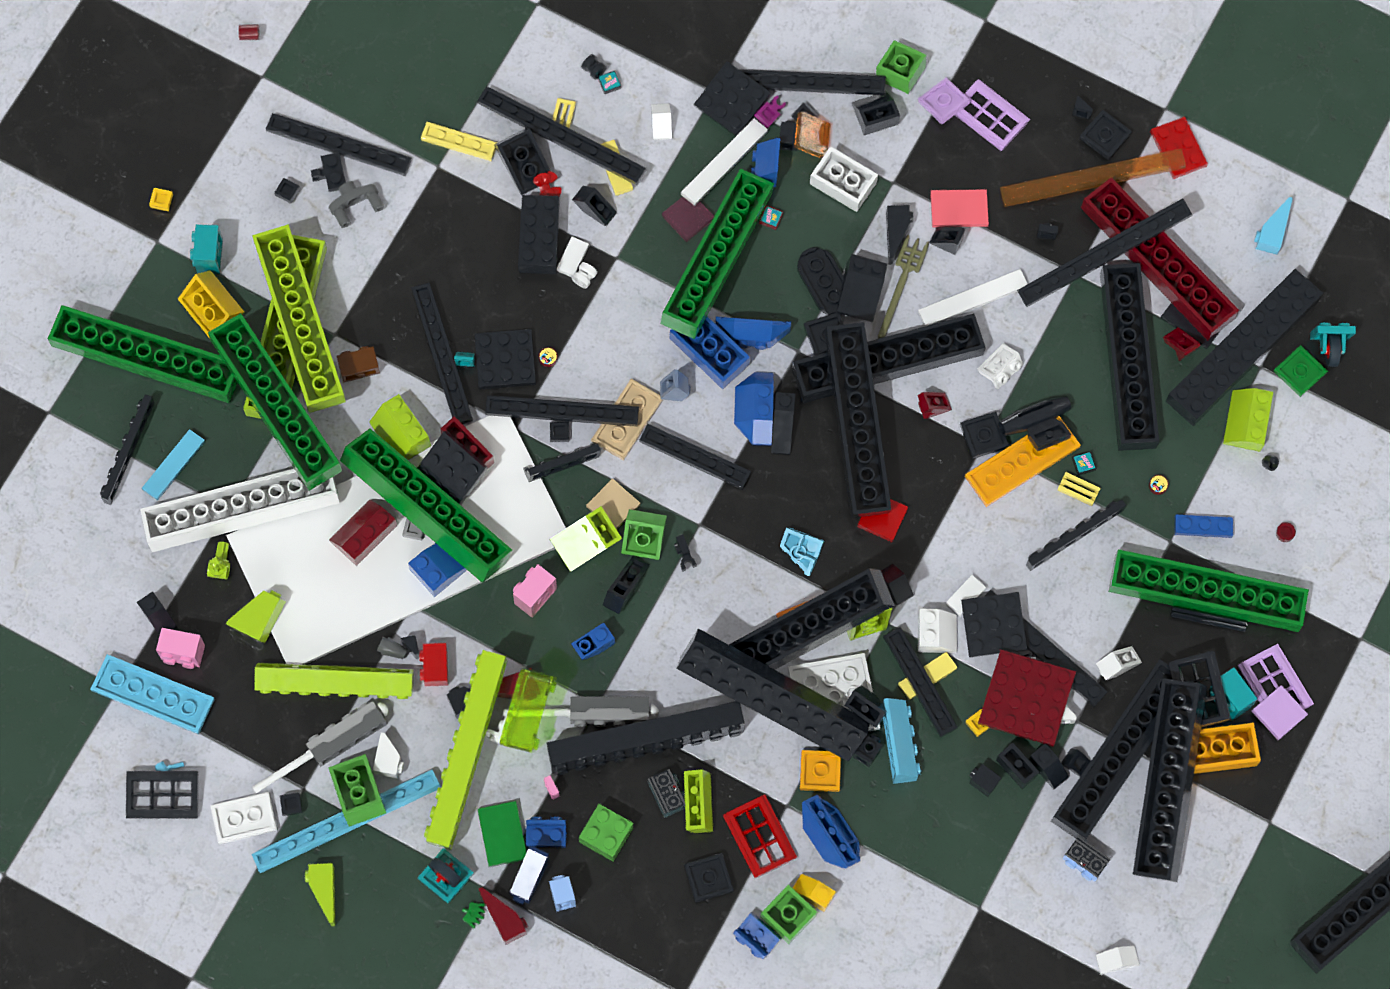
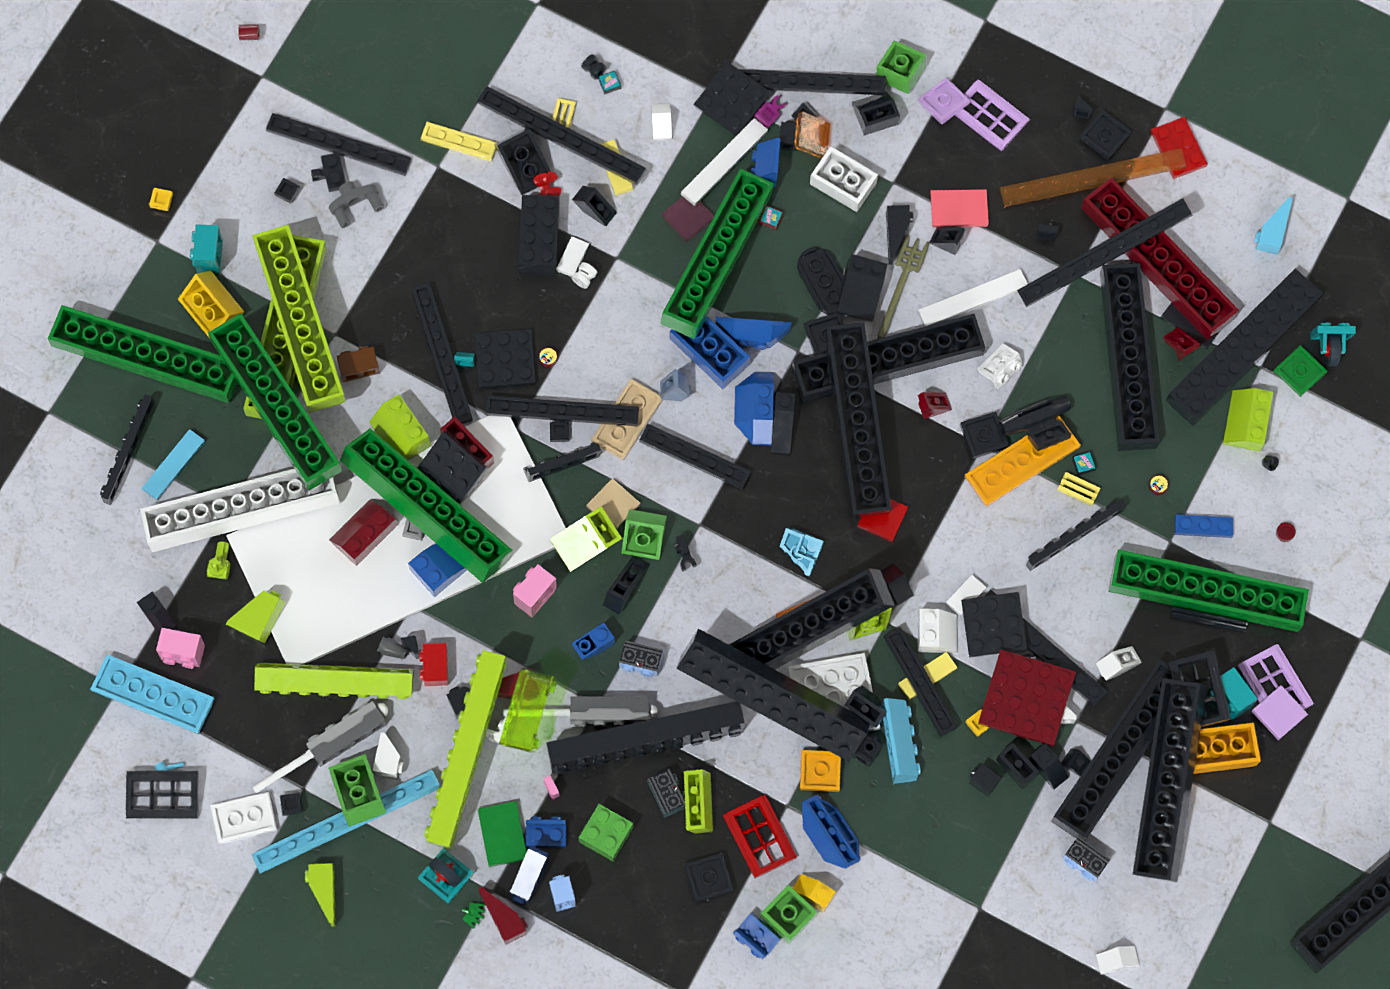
(640, 659): none -> brick

